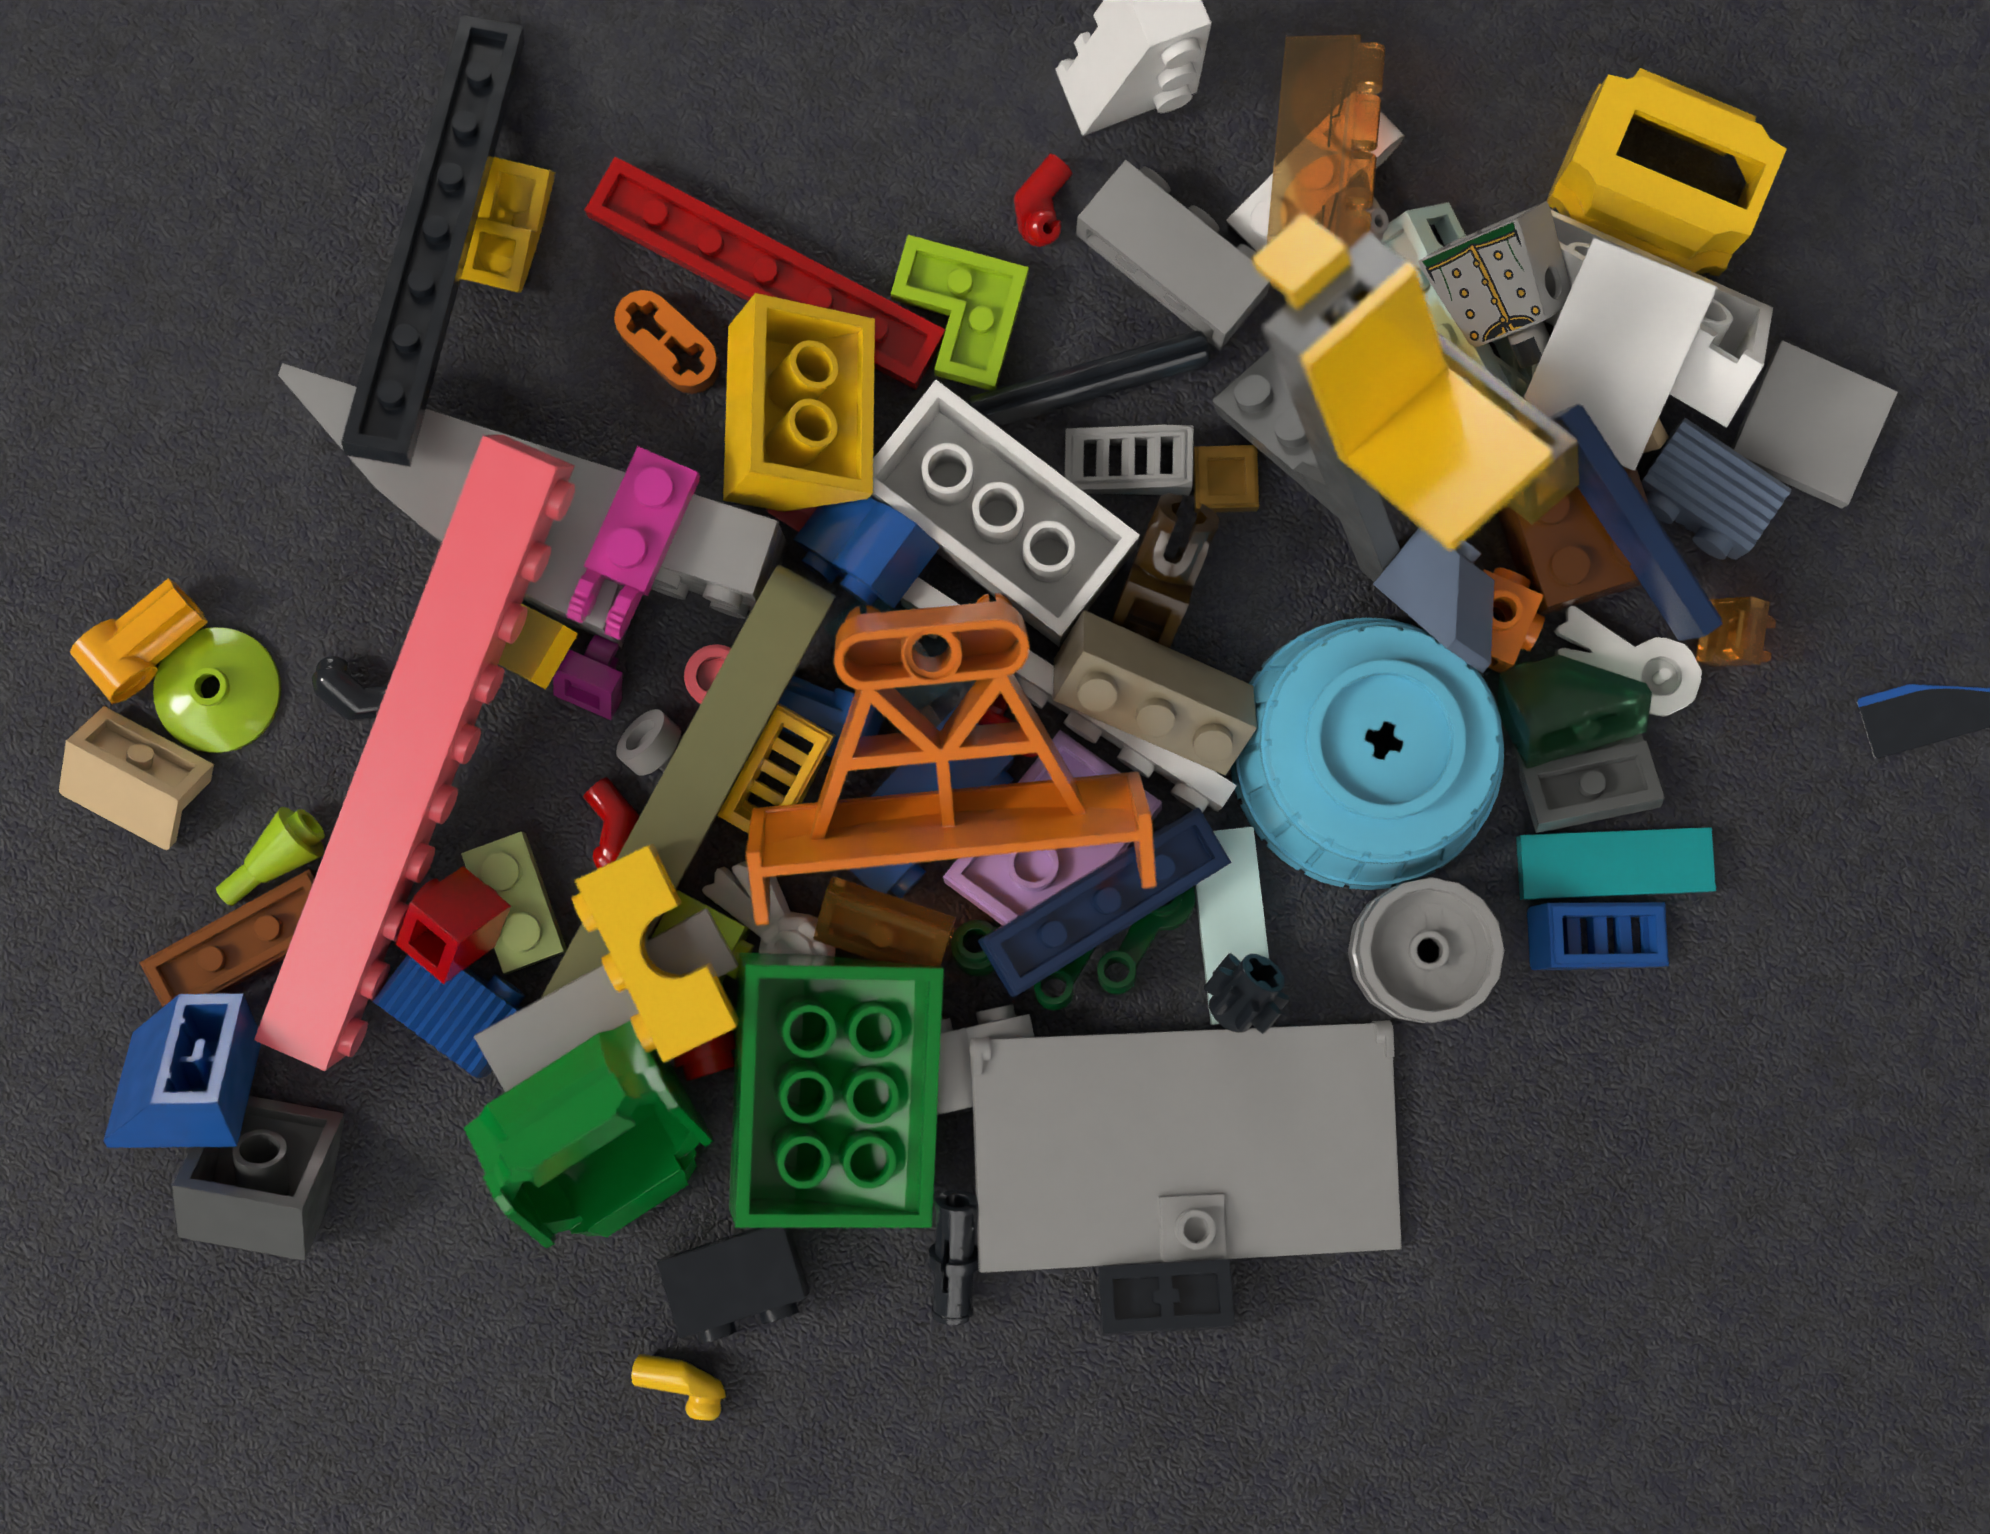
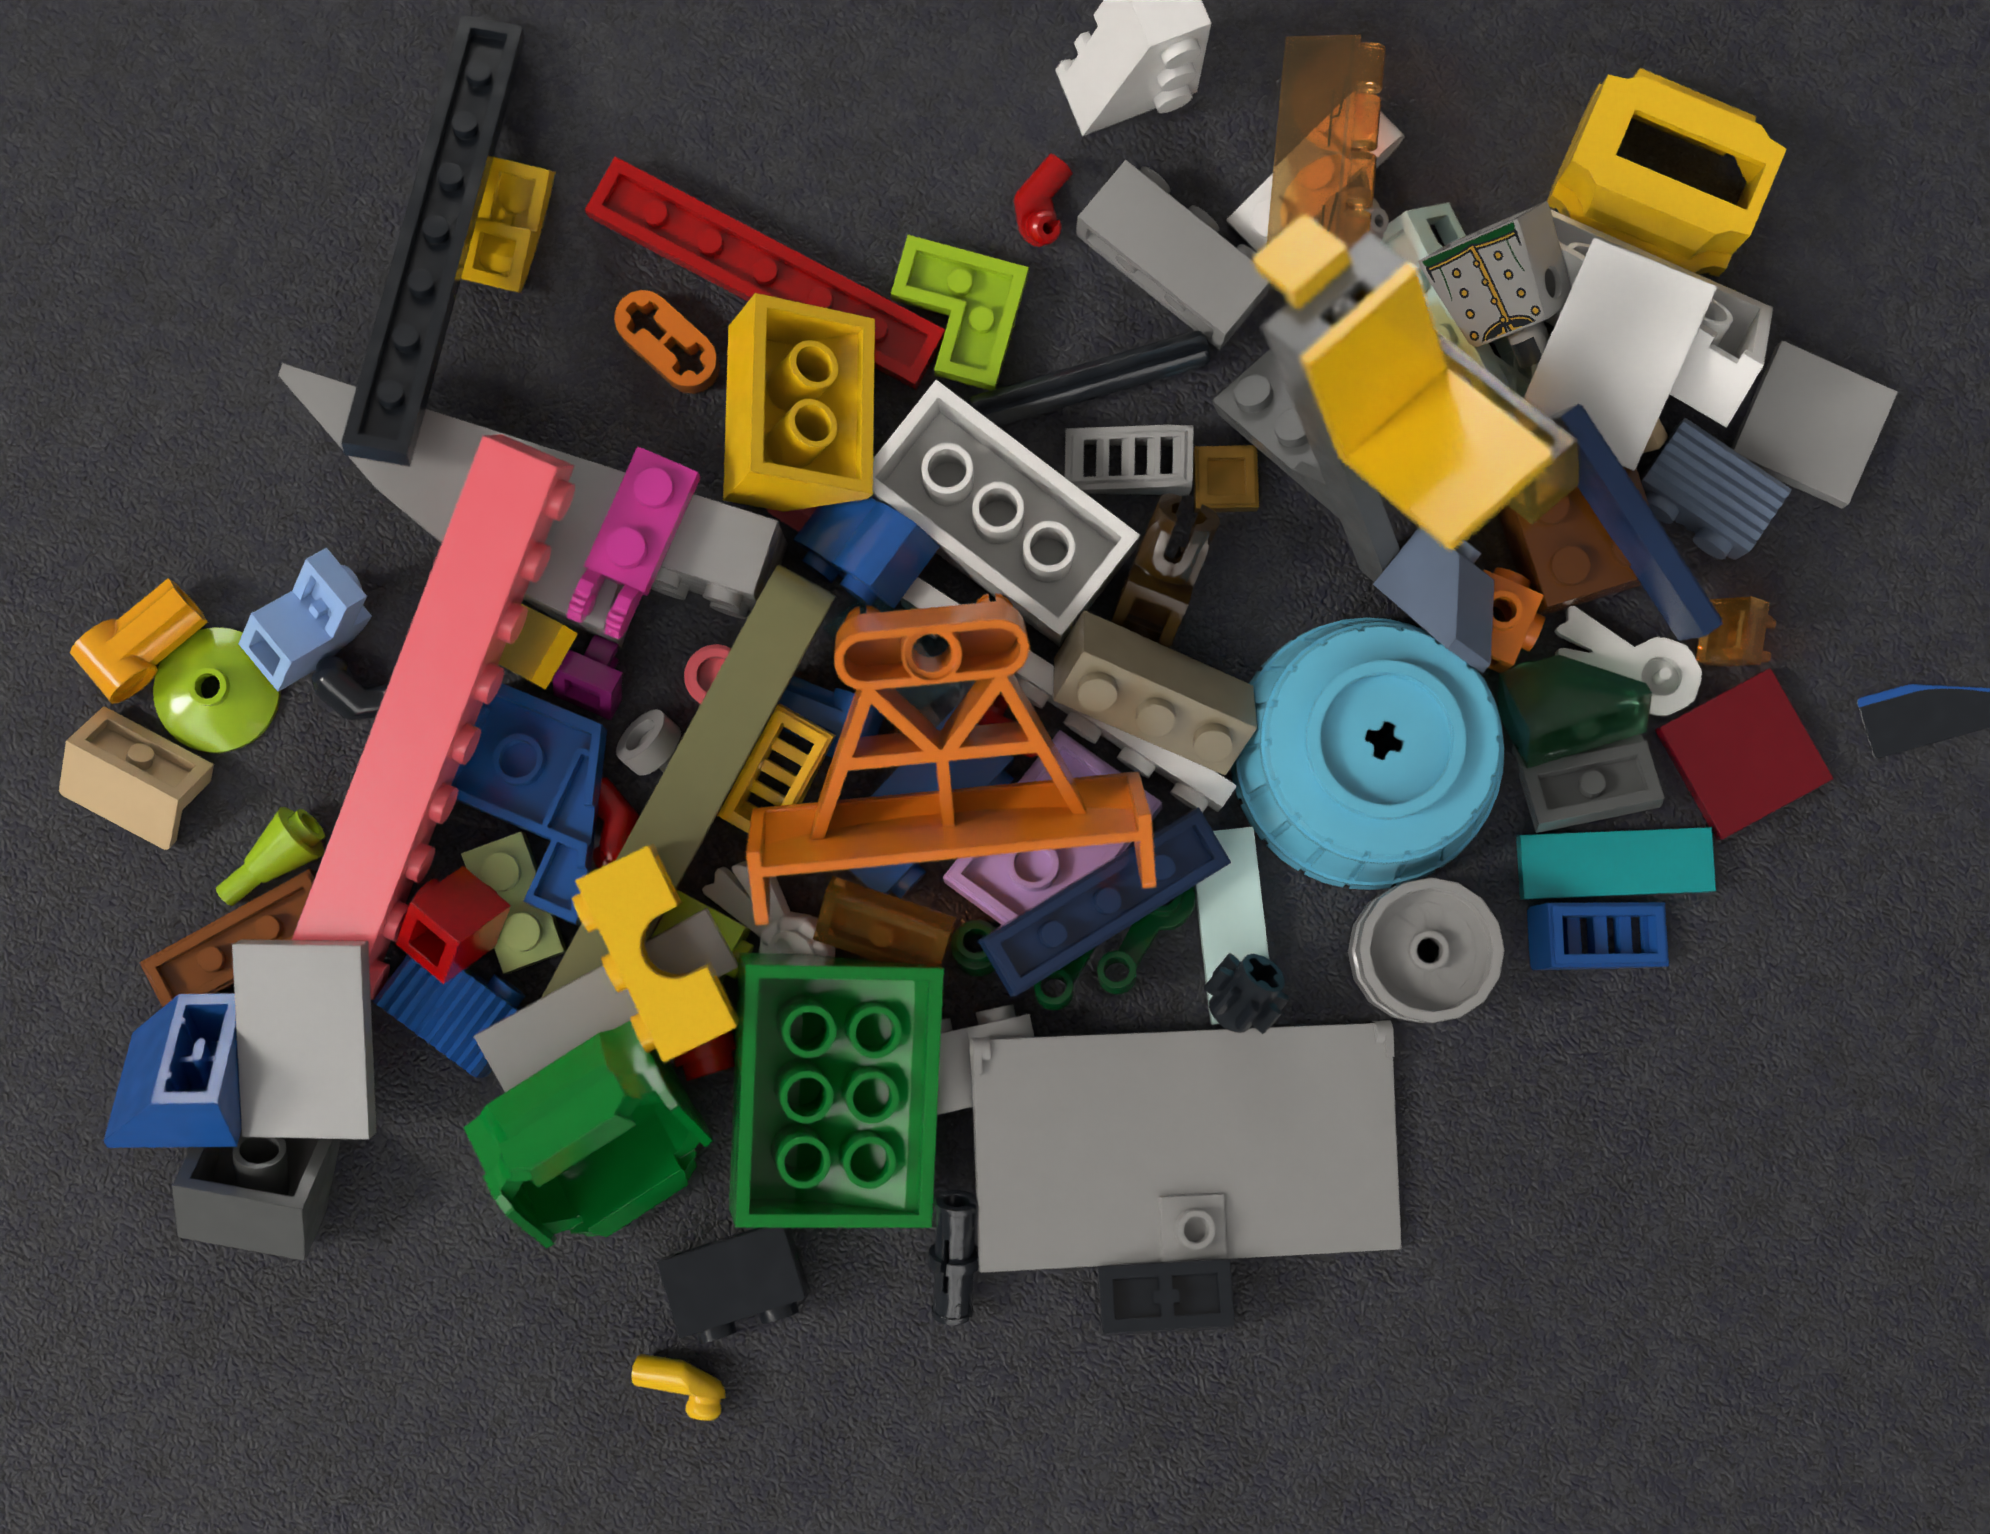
(304, 1039): none -> light grey tile
(306, 623): none -> light blue brick
(544, 776): none -> blue wing
(1744, 754): none -> dark red tile

